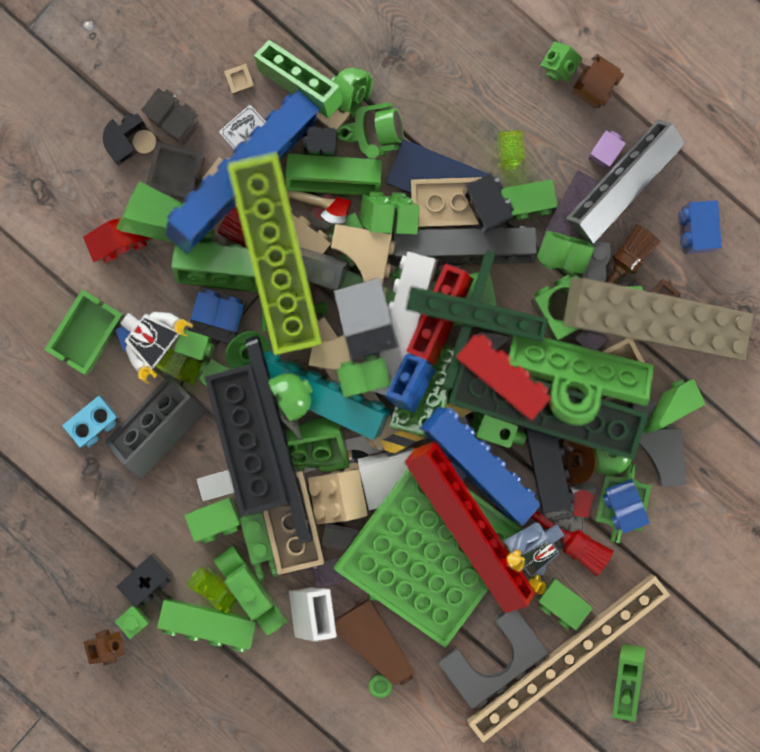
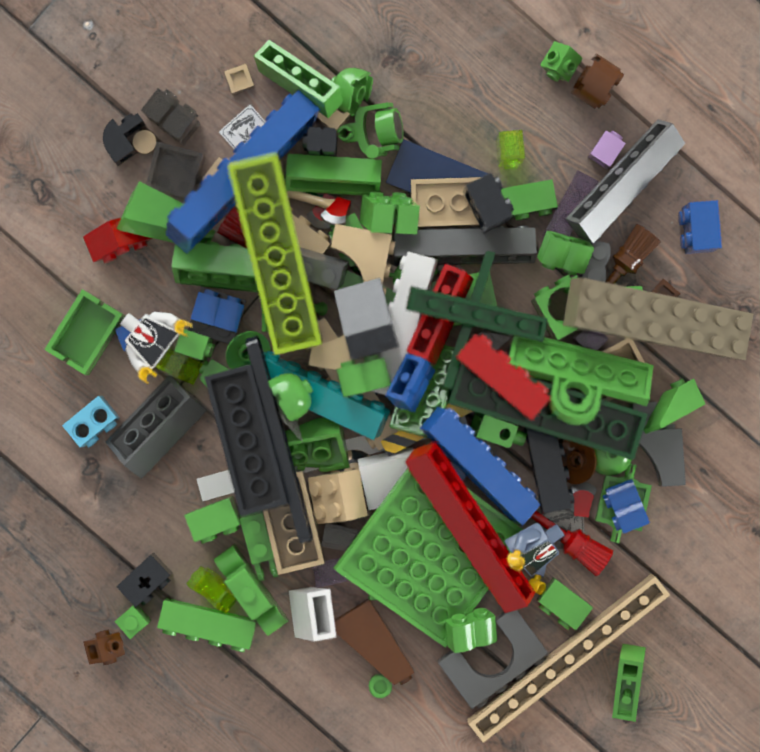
(471, 630): none -> bright green brick

